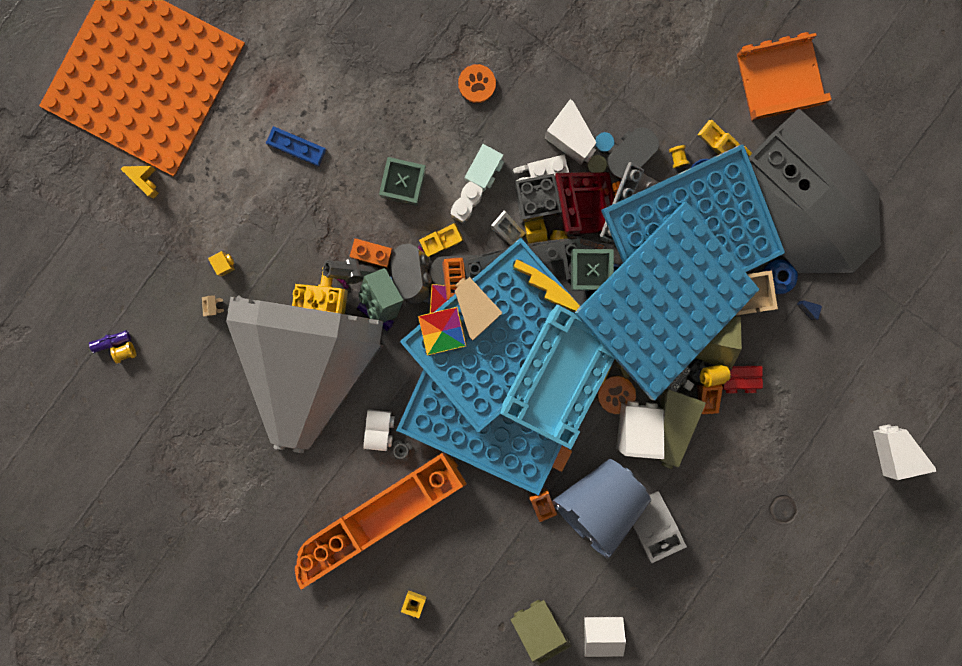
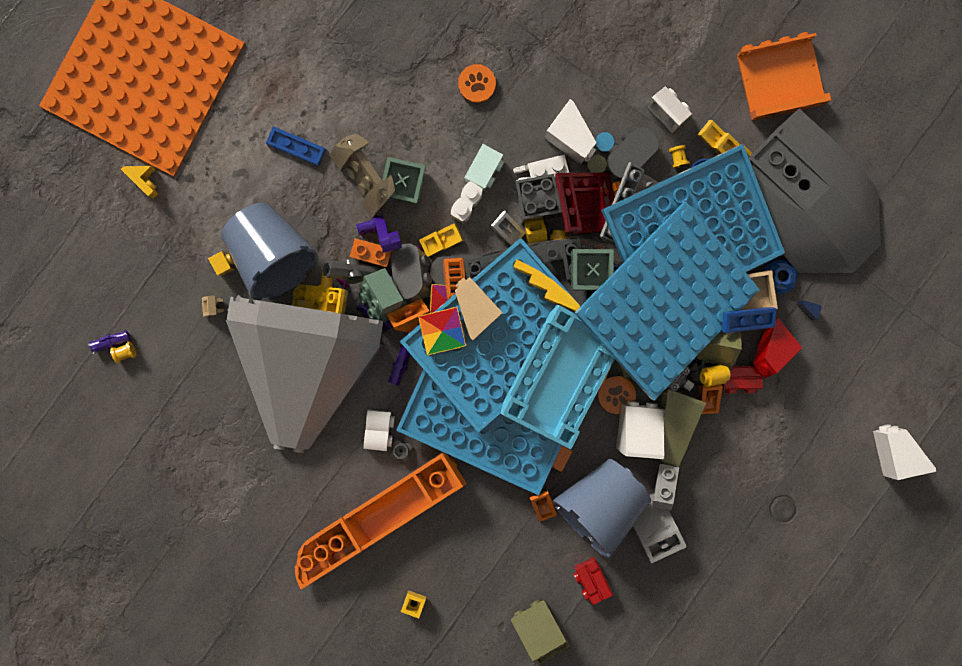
(267, 251): none -> sand blue cone
(349, 155): none -> dark tan piece
(388, 241): none -> dark purple beam
(399, 366): none -> dark purple pin
(406, 317): none -> orange slope
(593, 581): none -> red brick
(604, 636): white slope -> none
(665, 487): none -> light grey brick
(669, 109): none -> white slope
(749, 319): none -> blue tile
(775, 349): none -> red slope

